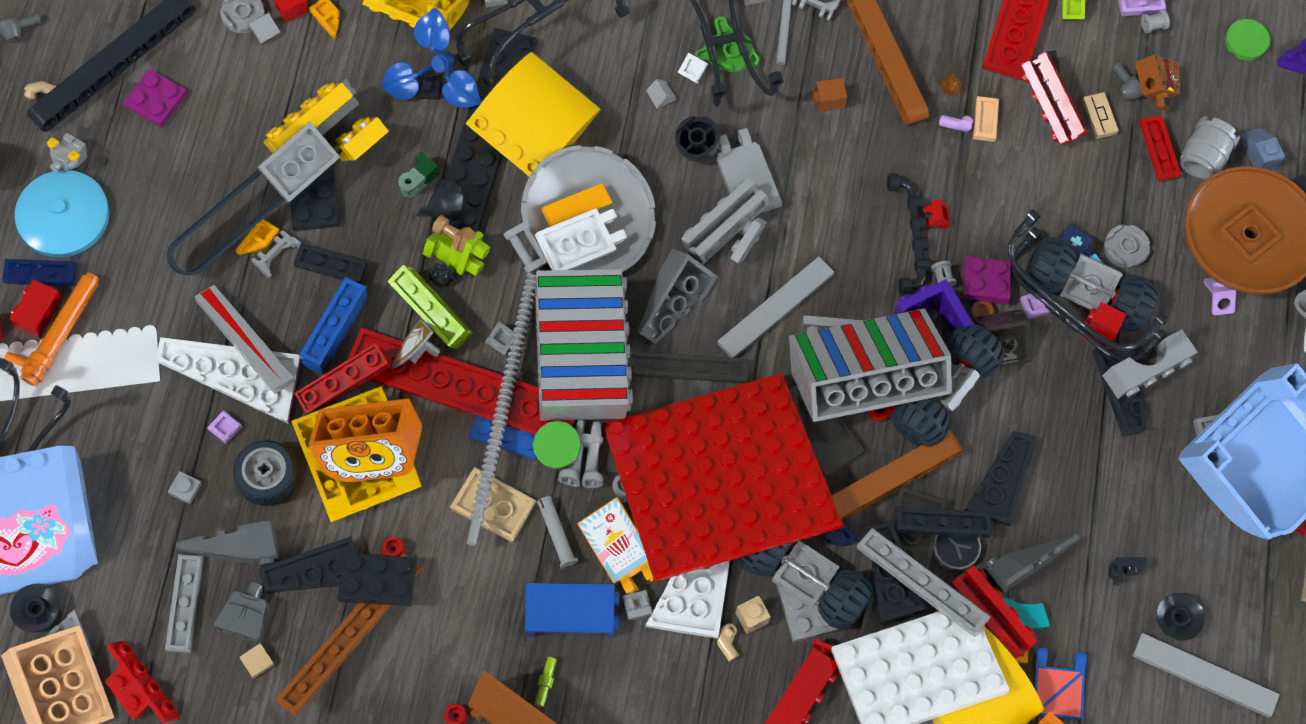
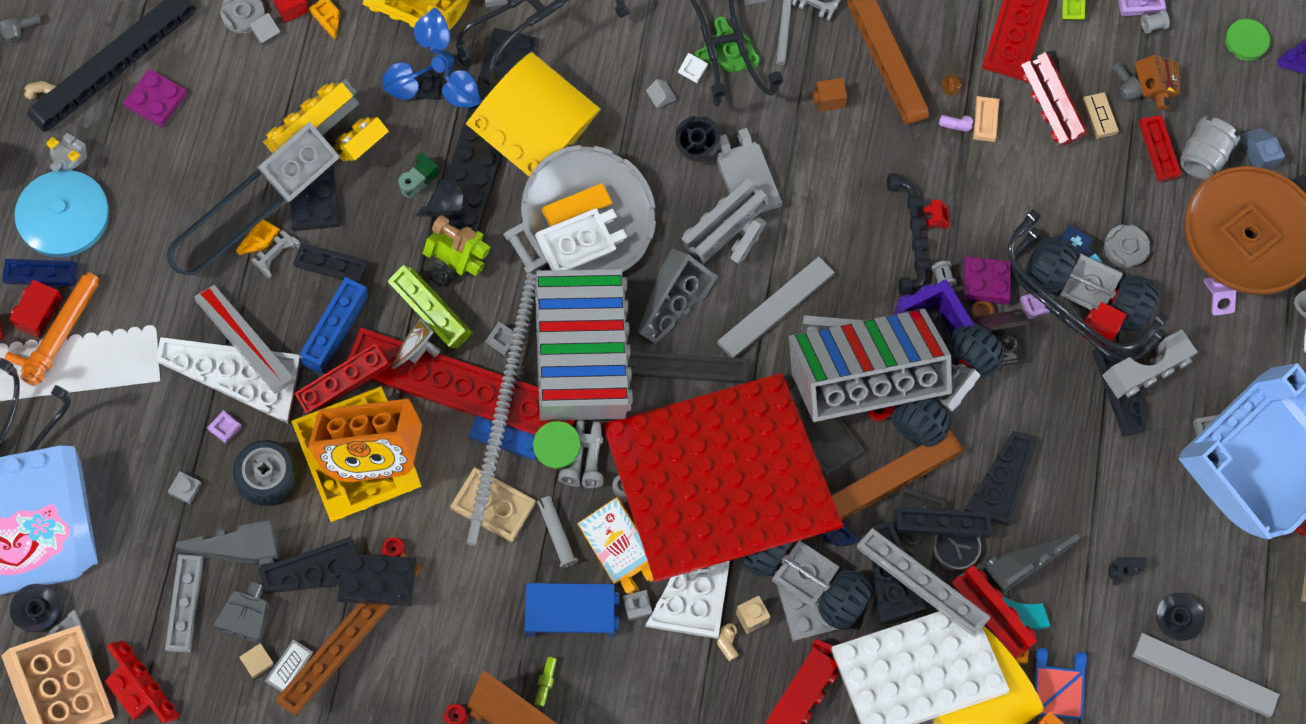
(289, 665): none -> white tile

